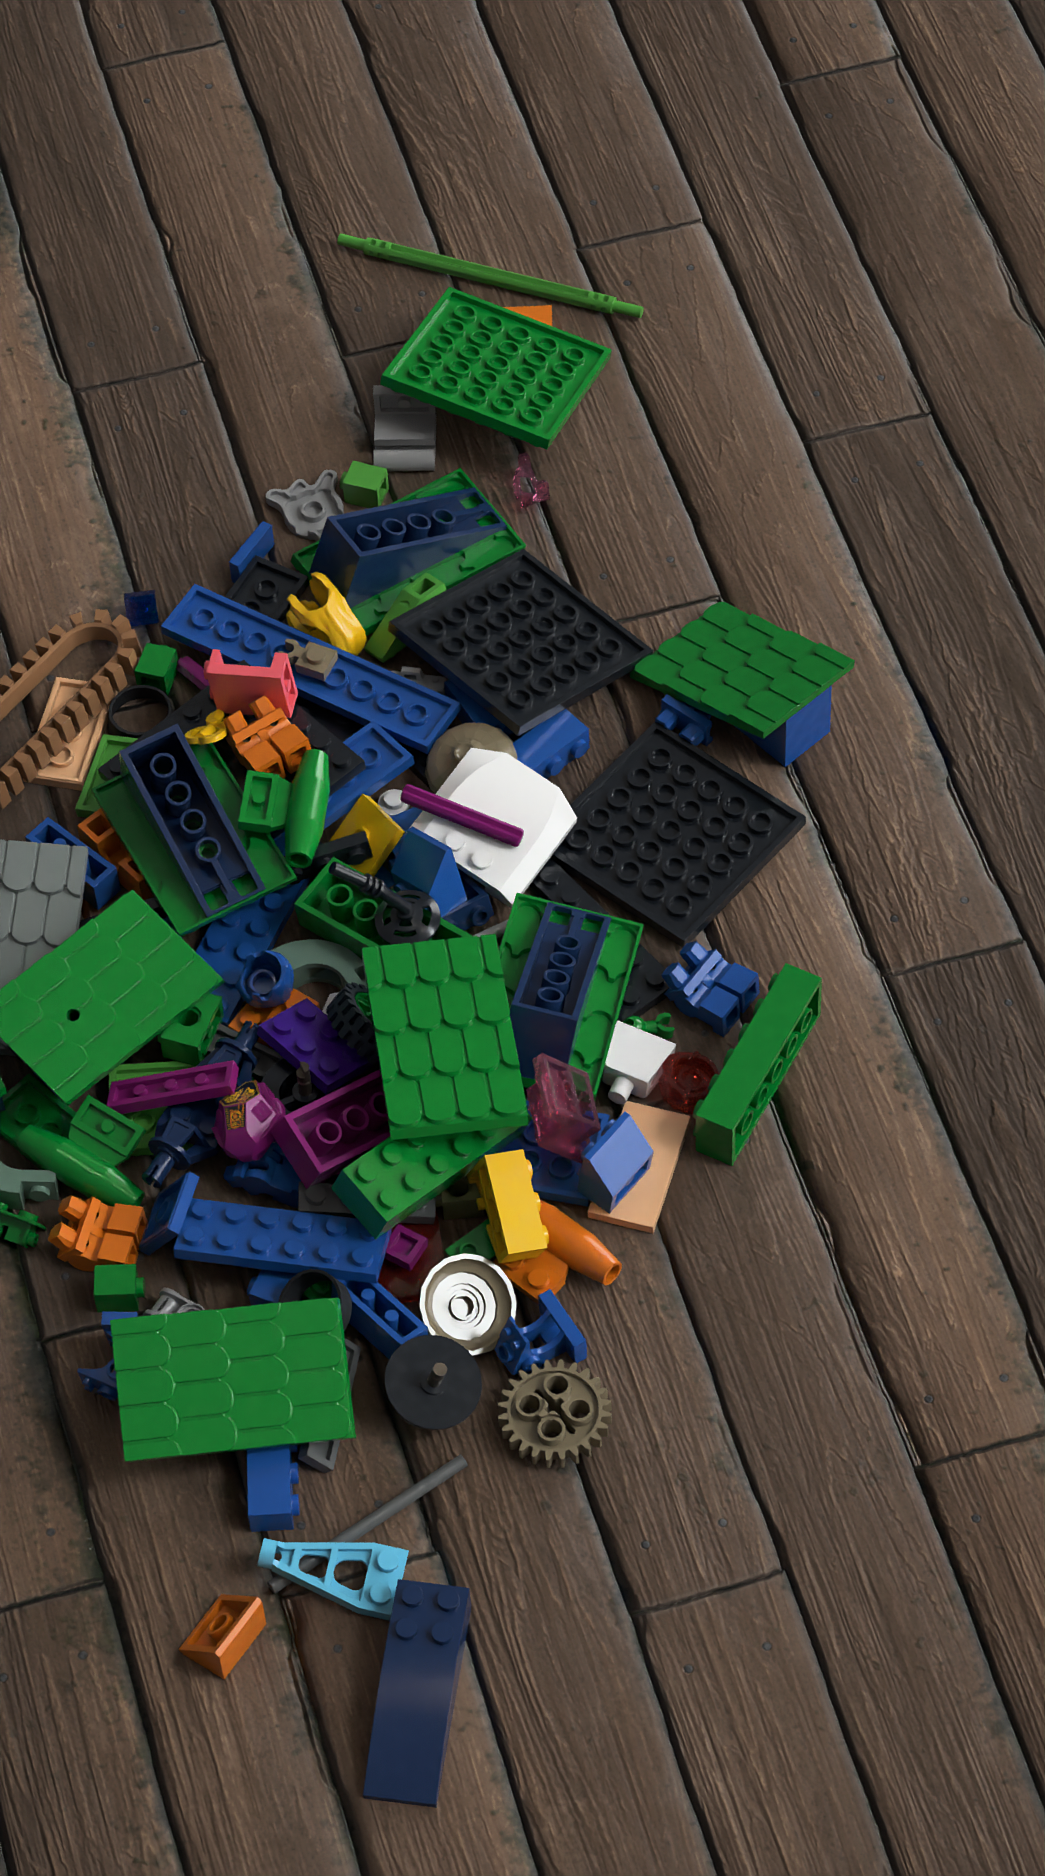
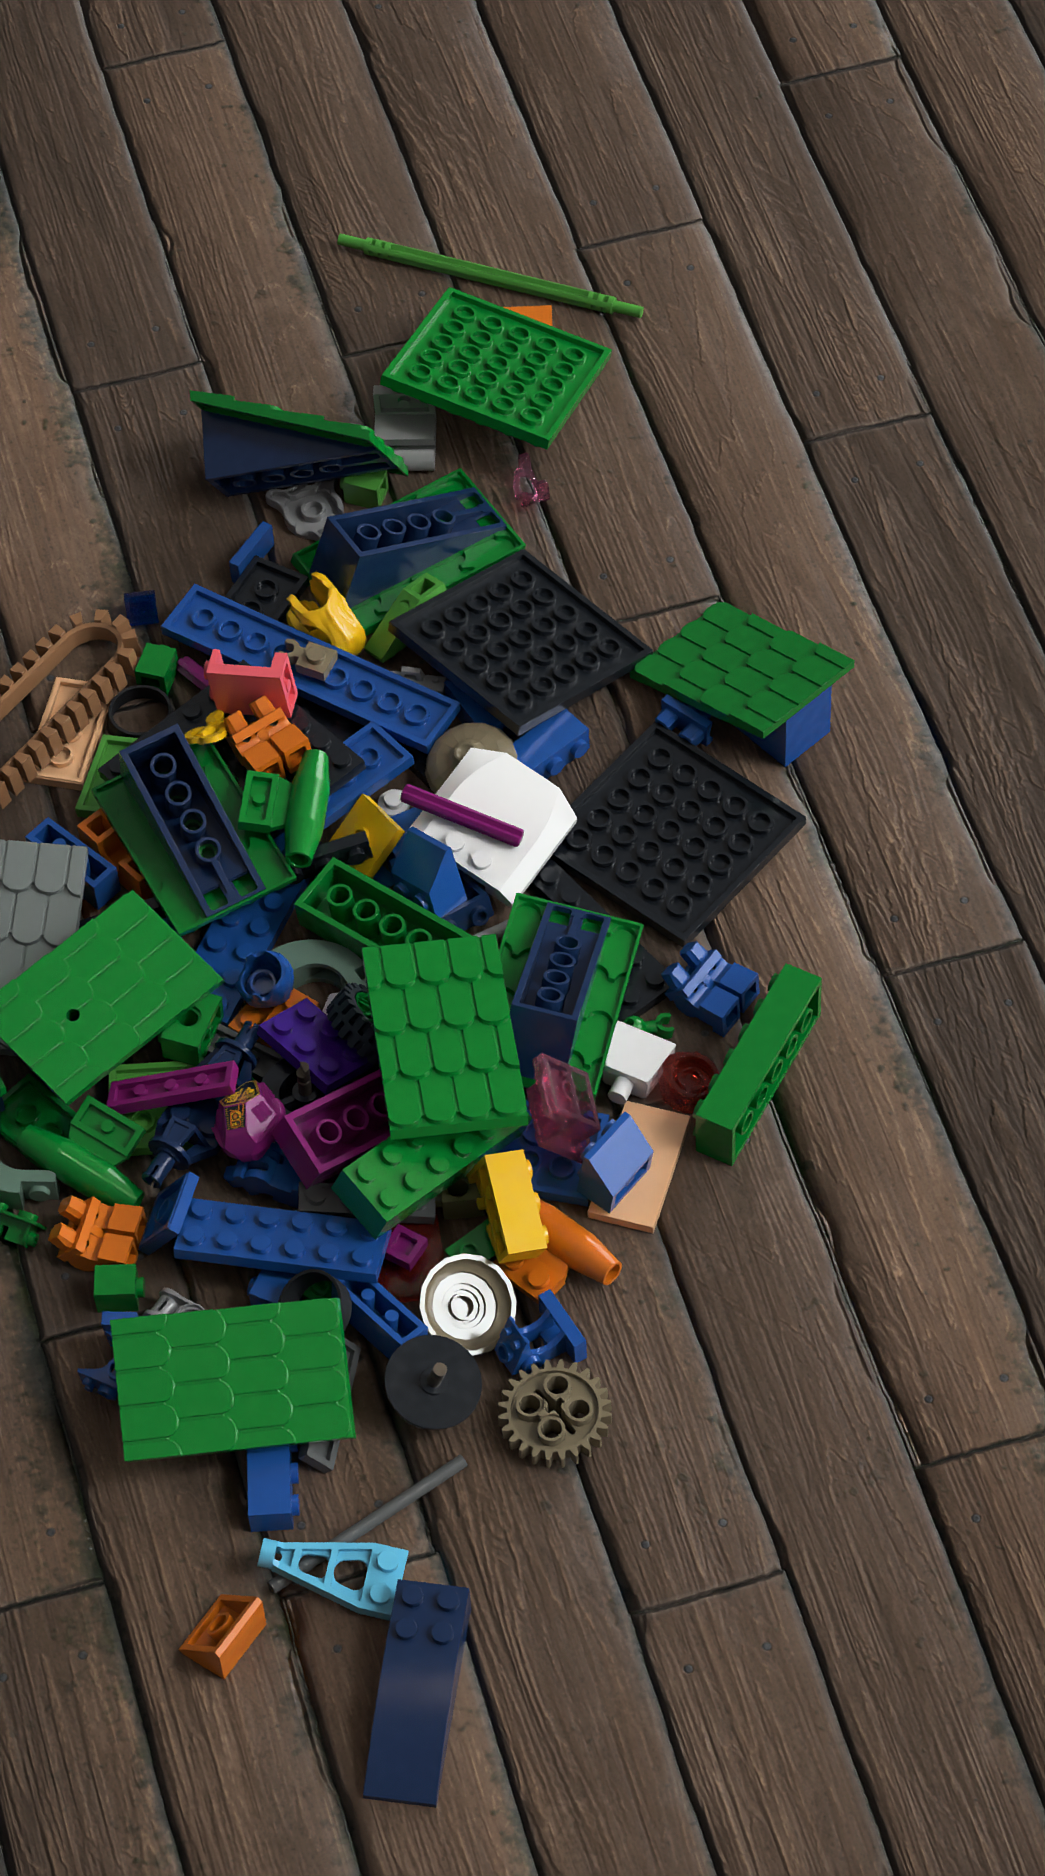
(267, 448): none -> dark blue piece
(404, 912): black dish -> none

